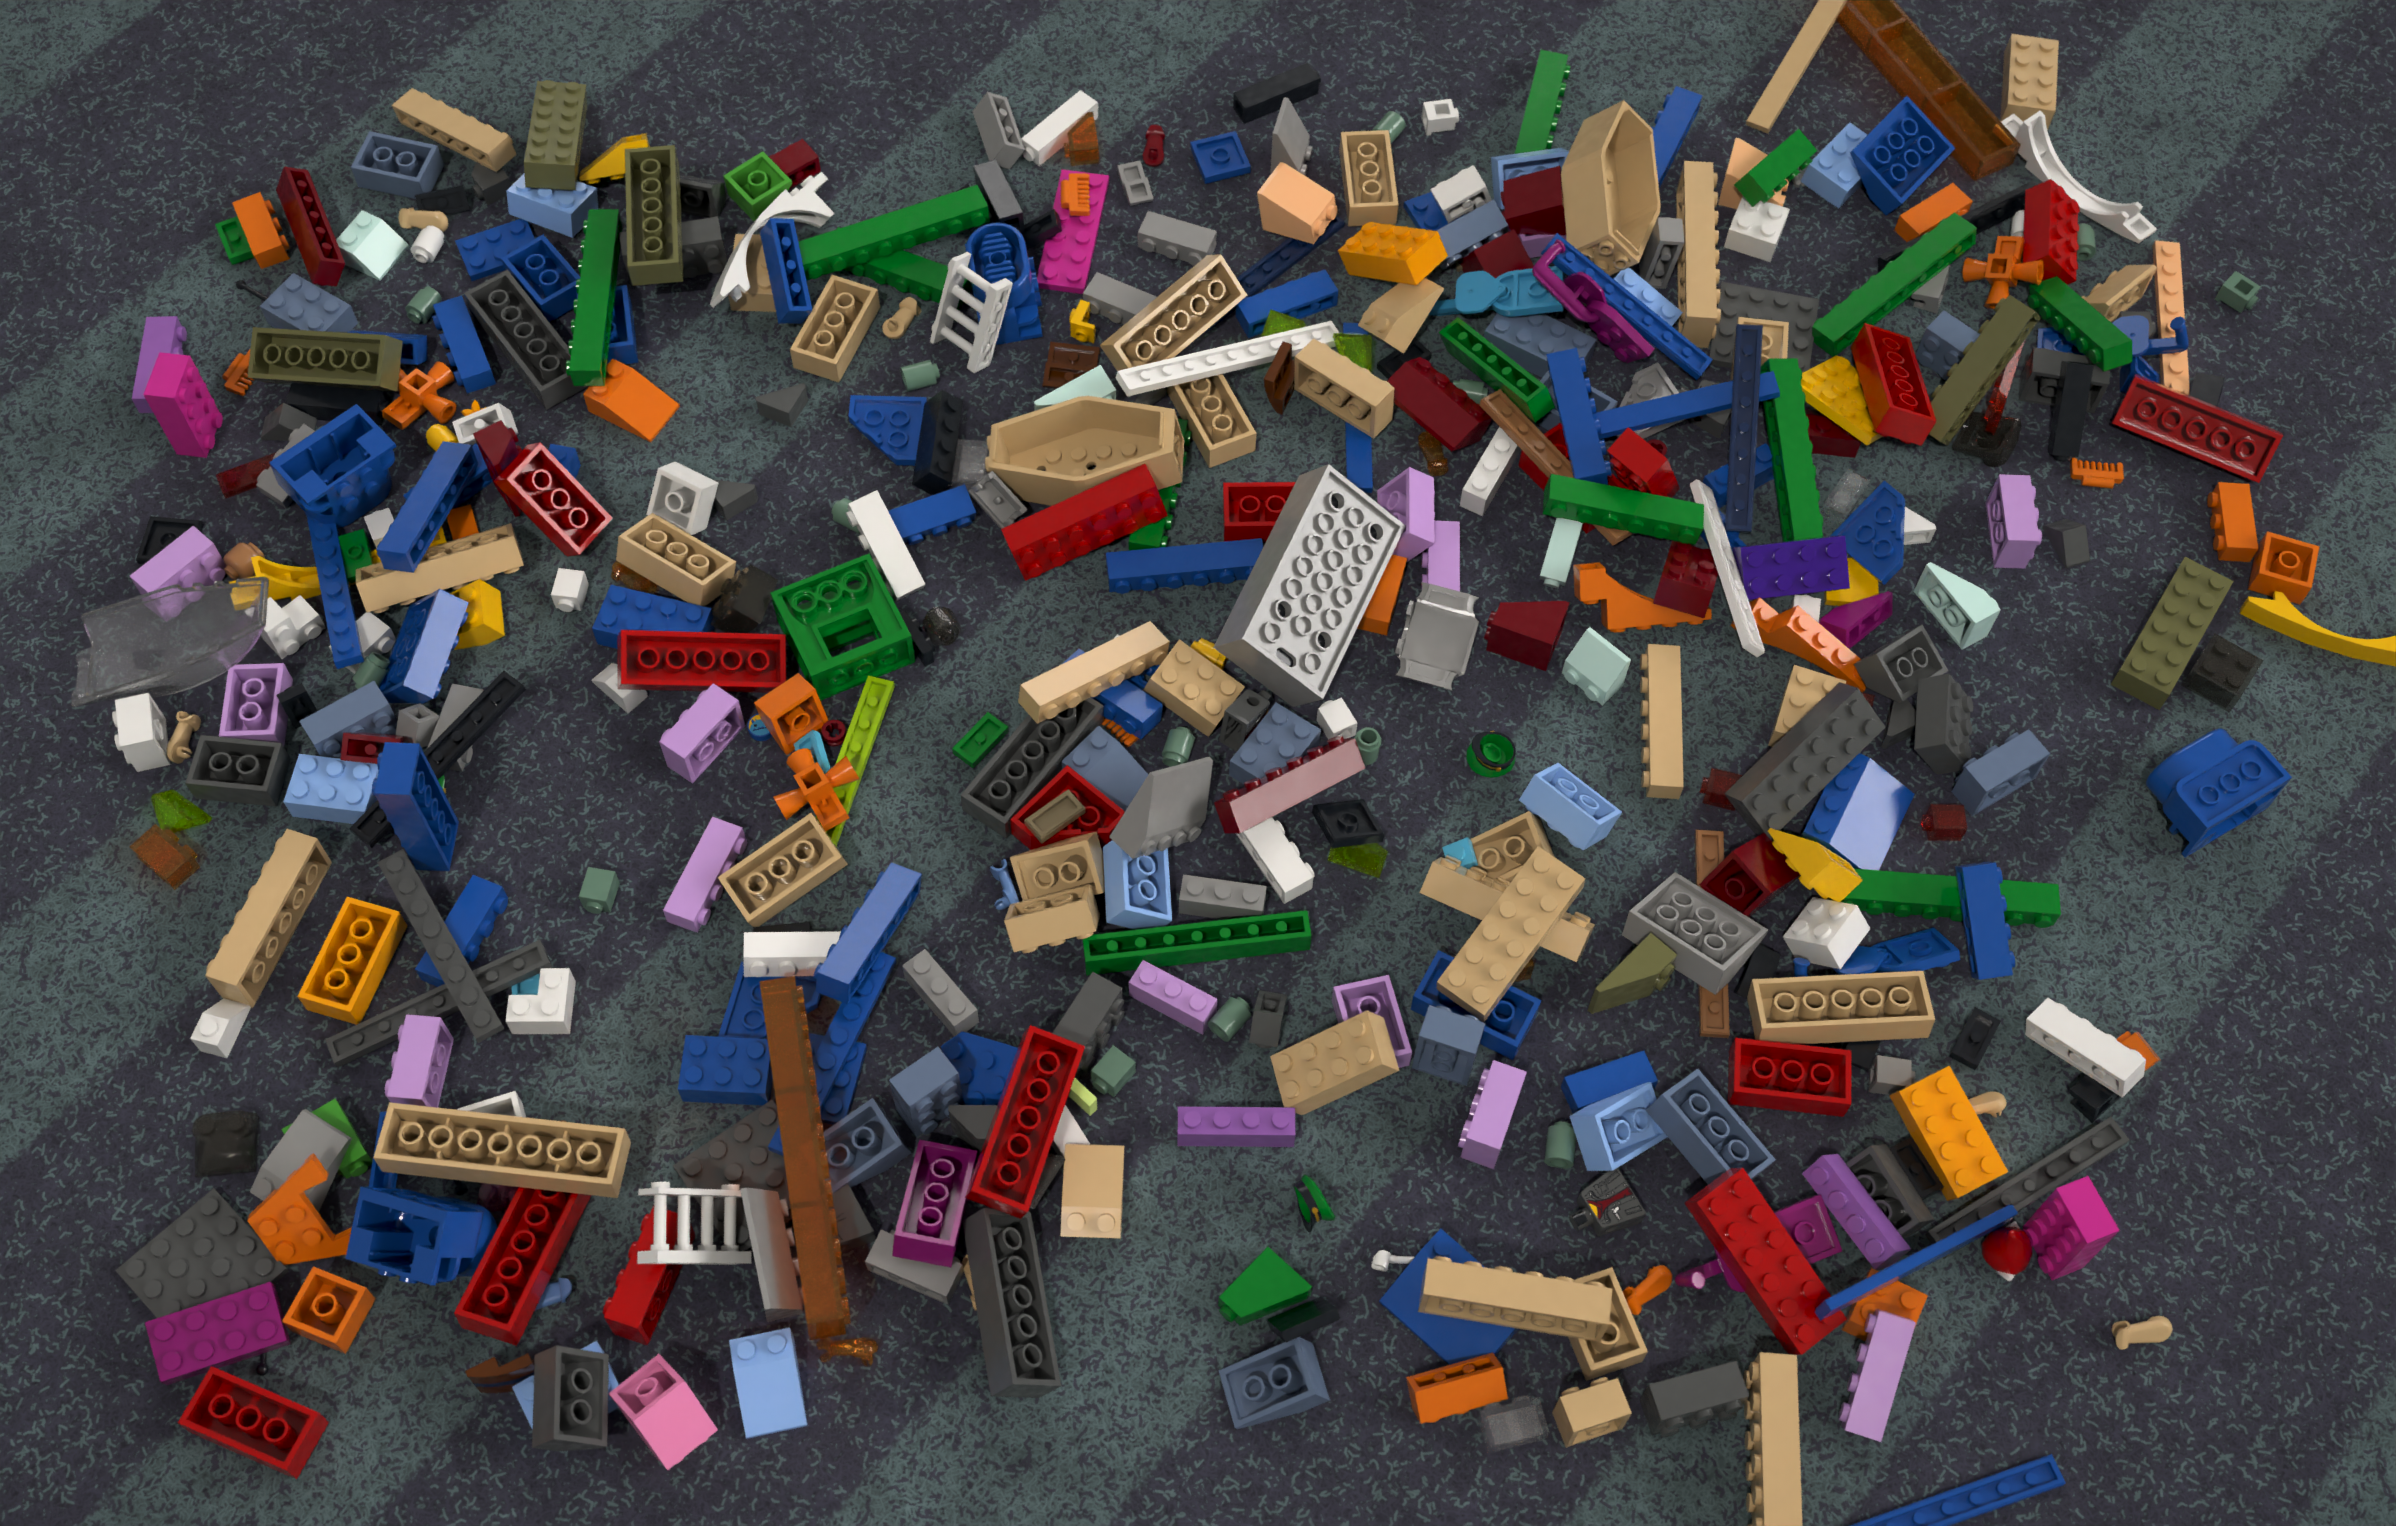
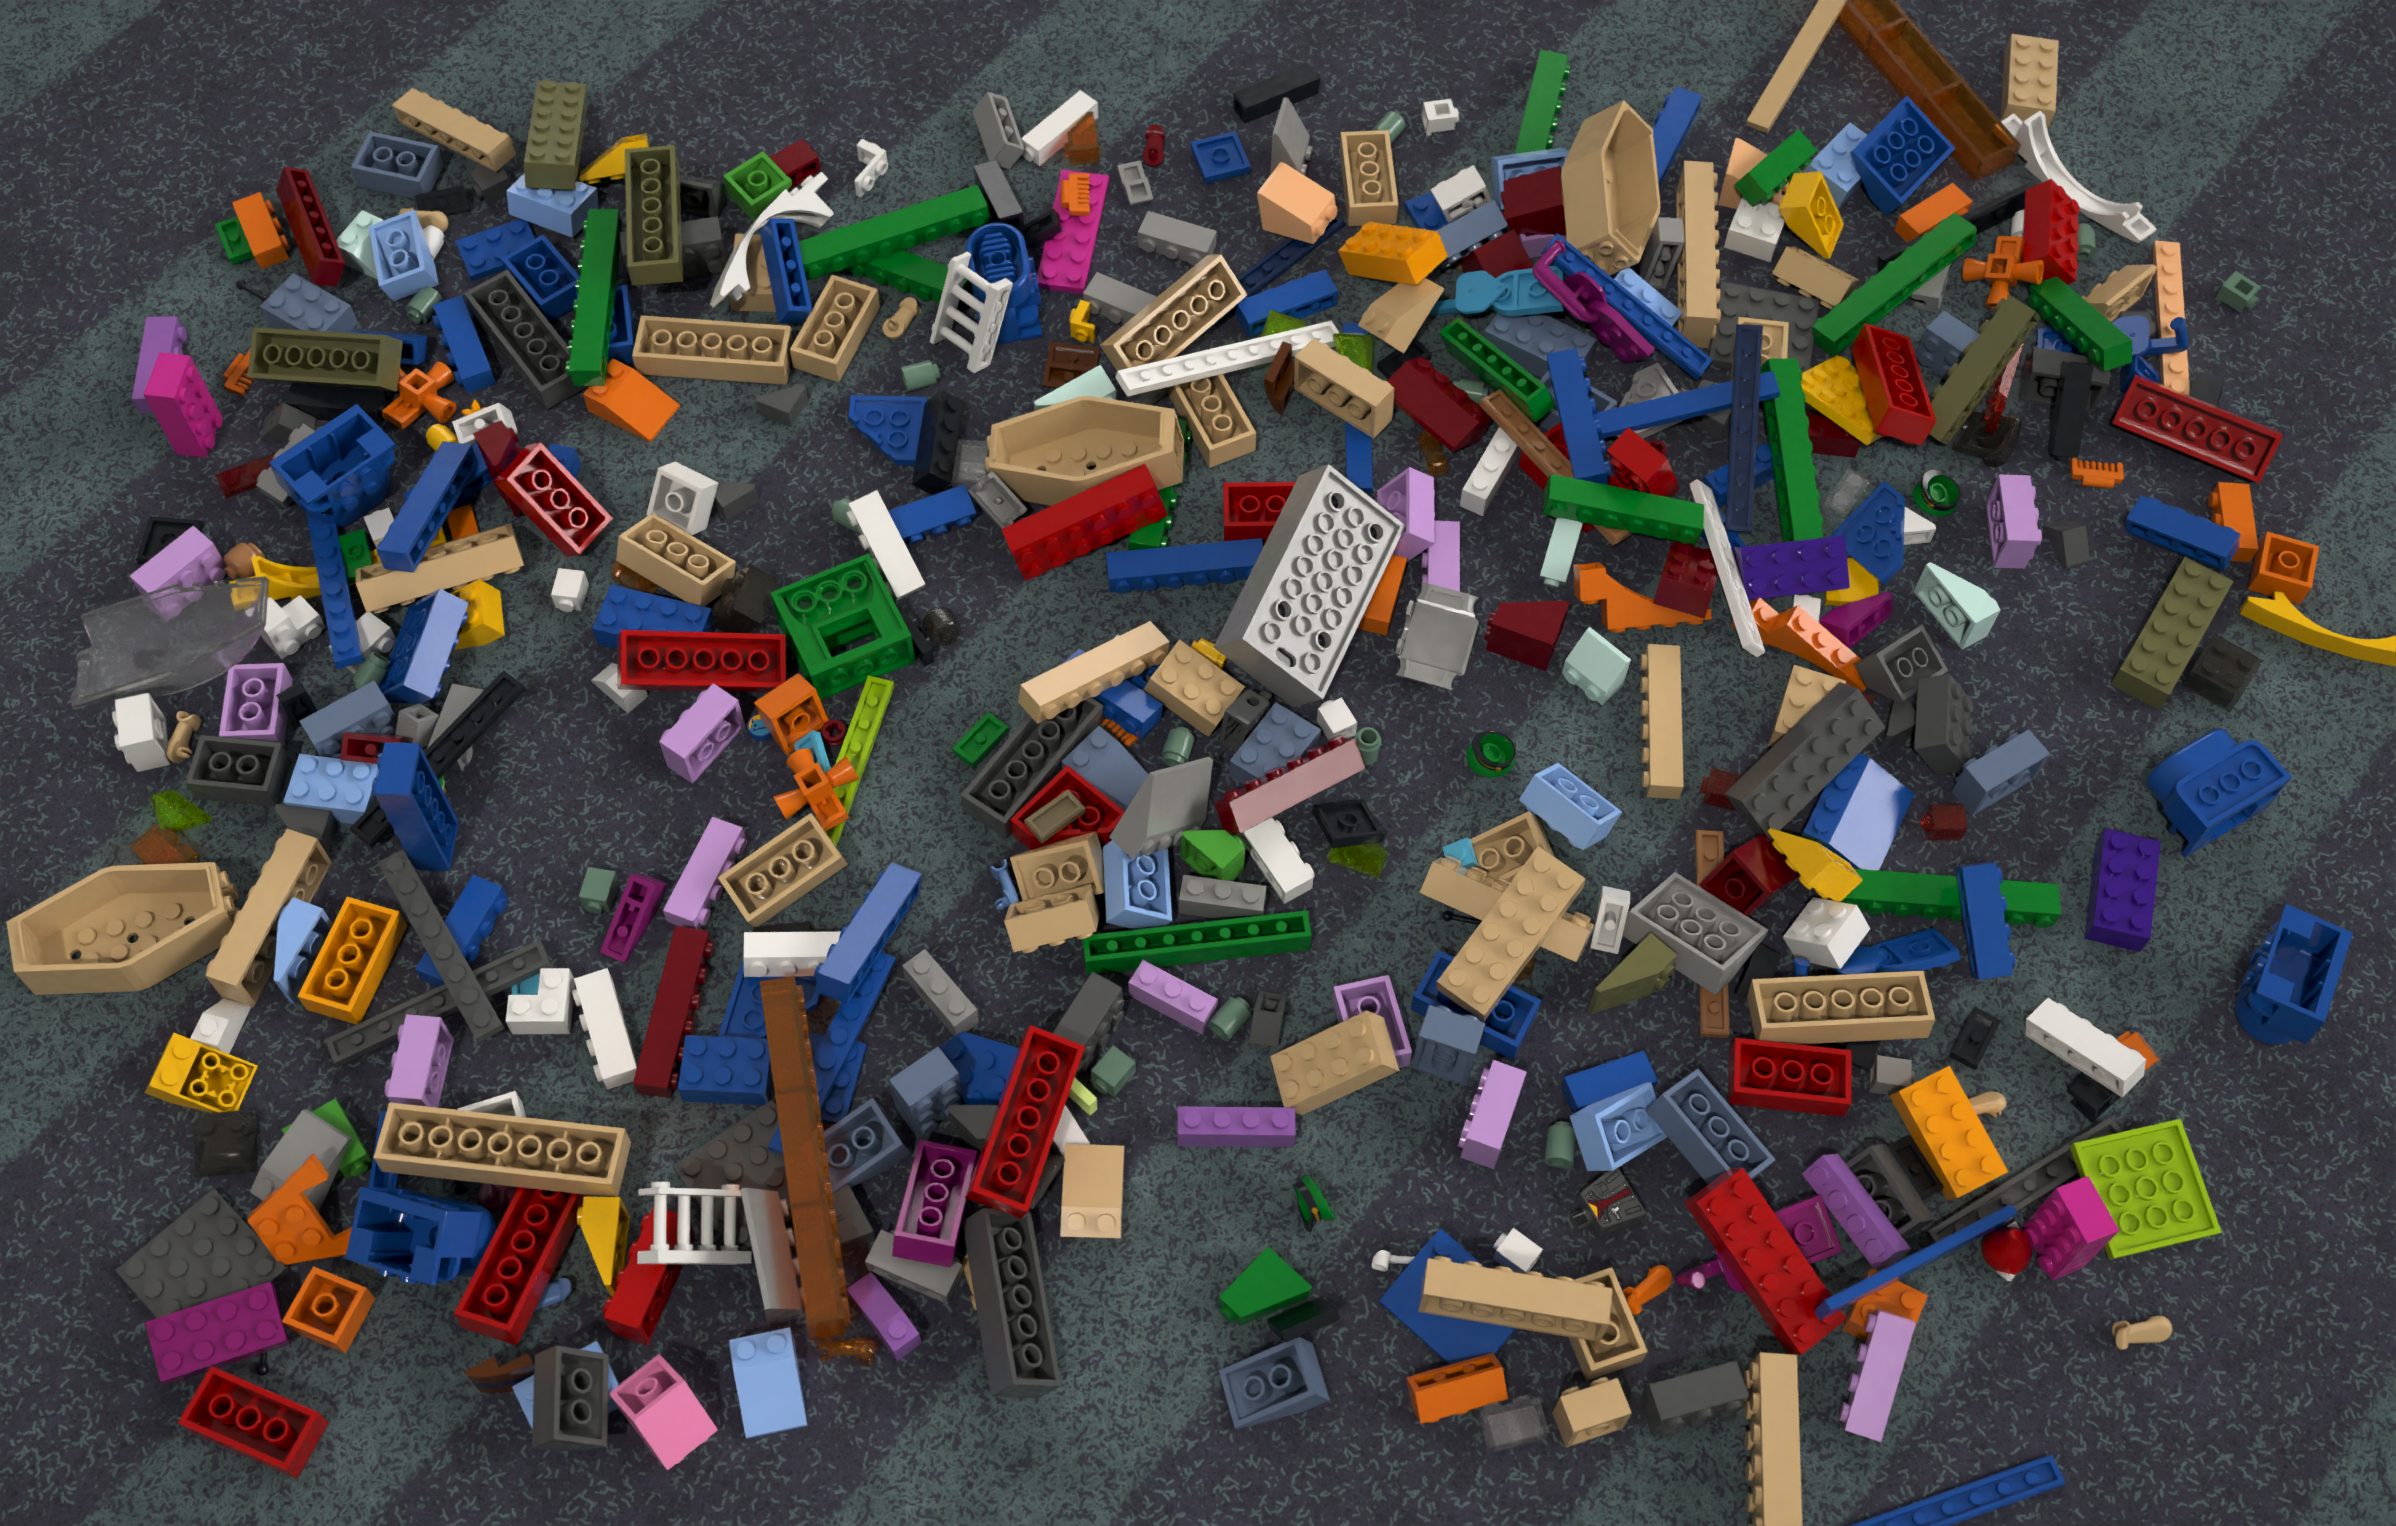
(110, 908): none -> tan container
(200, 1076): none -> yellow slope
(299, 940): none -> light blue slope
(309, 821): none -> dark grey slope
(402, 256): none -> light blue slope
(606, 1028): none -> white brick
(606, 1232): none -> yellow slope
(633, 915): none -> magenta slope
(673, 1012): none -> dark red brick
(713, 350): none -> tan brick
(876, 165): none -> white bracket
(885, 1316): none -> medium lavender slope
(1213, 853): none -> bright green slope
(1448, 916): none -> black hinge
(1516, 1252): none -> white brick
(1610, 919): none -> white slope
(1812, 212): none -> yellow slope
(1814, 277): none -> tan slope
(1937, 493): none -> green piece
(2122, 890): none -> dark purple brick
(2148, 1187): none -> lime plate
(2183, 532): none -> blue brick
(2292, 978): none -> blue brick

